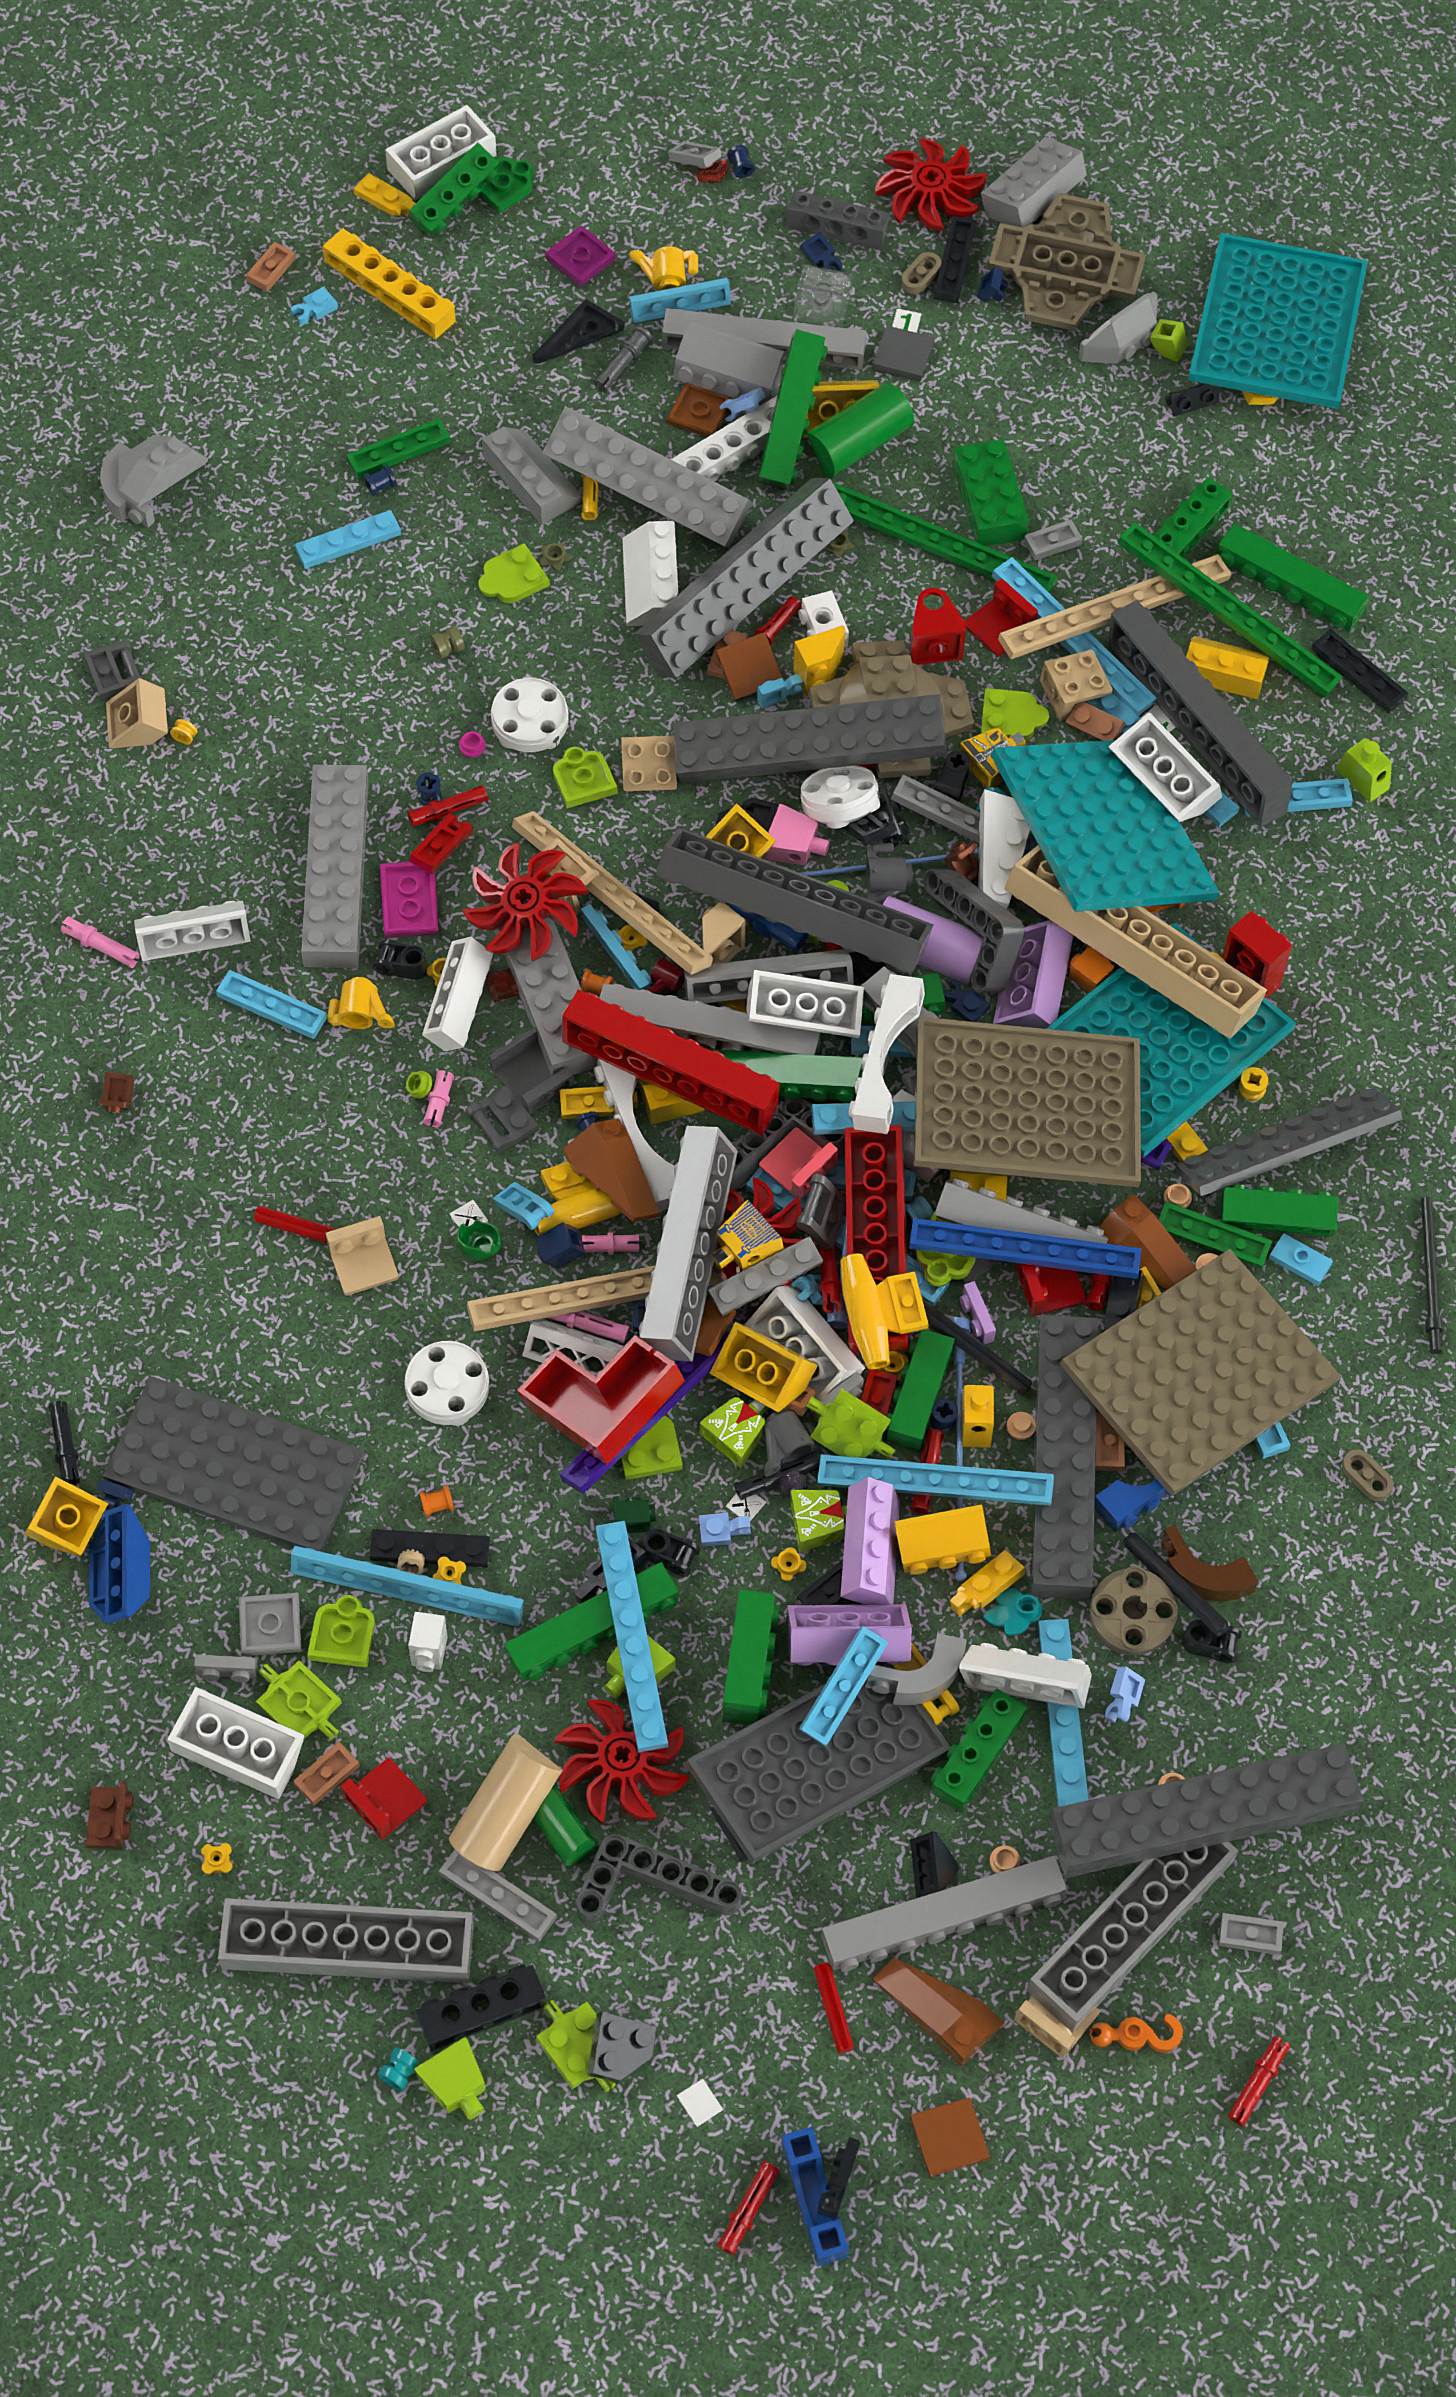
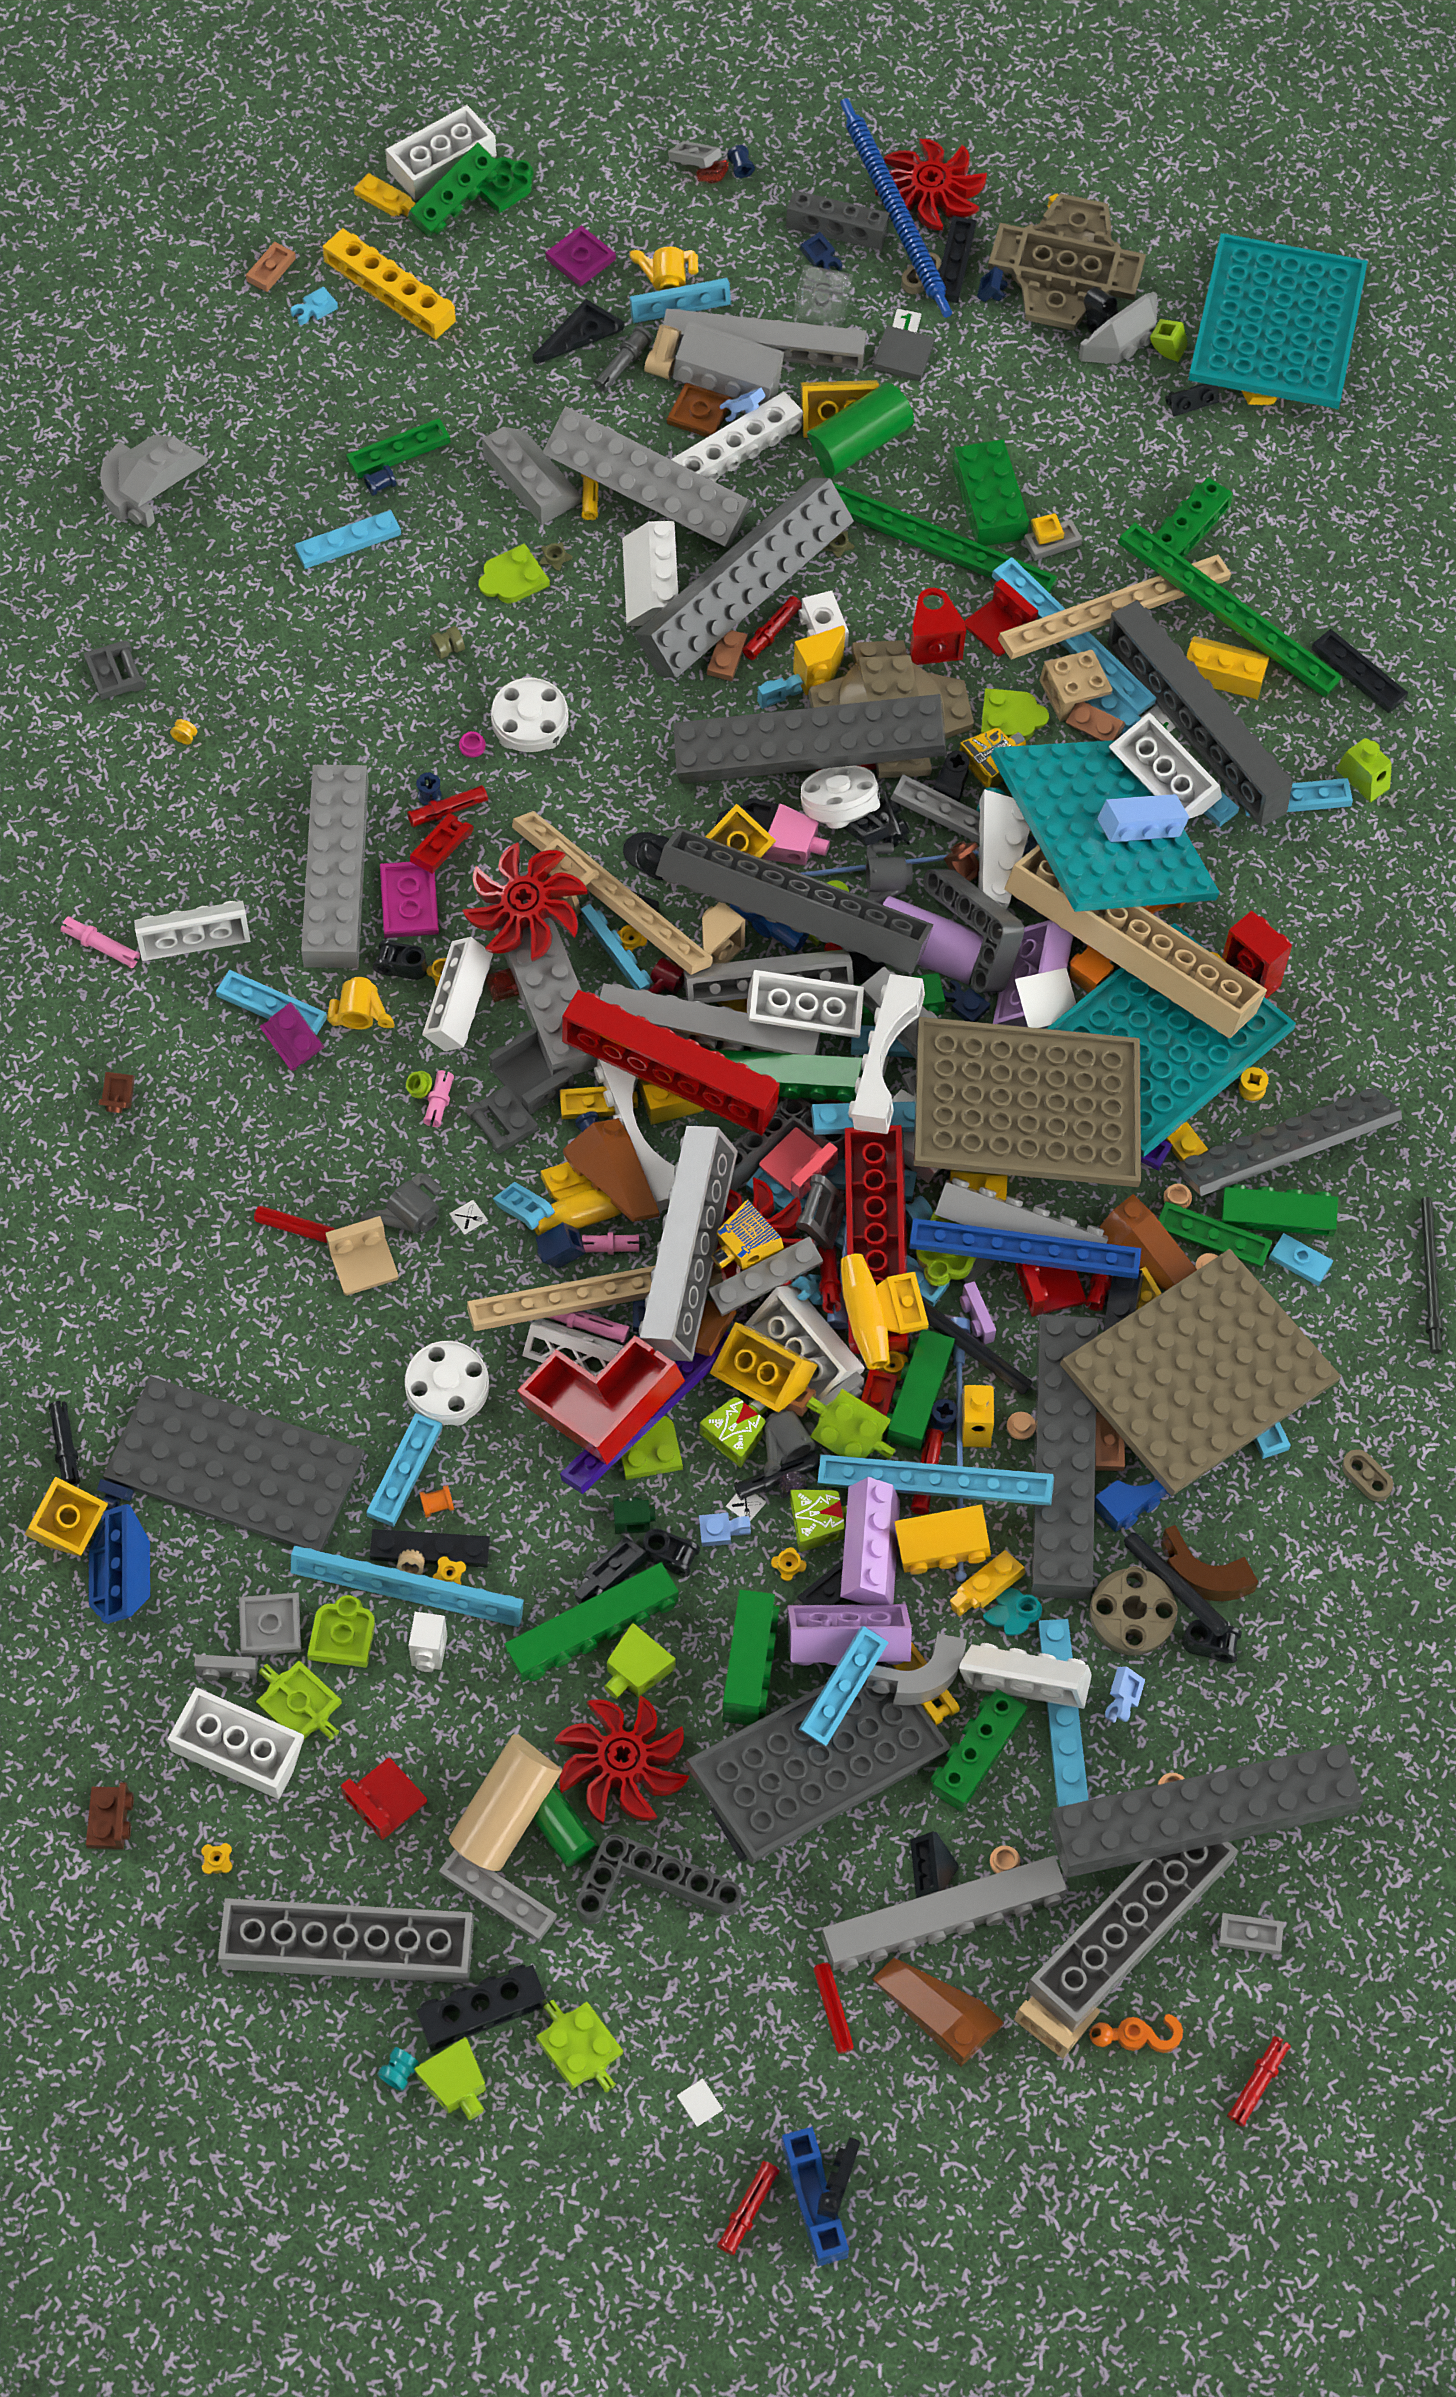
(137, 715): tan slope -> none
(292, 1036): none -> magenta plate
(326, 1773): nougat plate -> none
(404, 1470): none -> medium azure plate
(409, 1206): none -> dark grey piece
(479, 1240): green hair -> none
(583, 777): lime plate -> none
(594, 983): orange bush -> none
(619, 2046): plate -> none
(631, 1637): medium azure plate -> none
(644, 852): none -> black piece
(648, 763): tan bracket -> none
(661, 358): none -> tan piece
(748, 665): dark orange tile -> none
(791, 410): green brick -> none
(896, 207): none -> blue hose
(949, 2137): dark orange tile -> none
(1033, 183): light grey brick -> none
(1045, 997): none -> white sticker
(1047, 529): none -> yellow tile
(1099, 308): none -> black piece
(1143, 818): none -> light blue brick
(1292, 577): green brick -> none

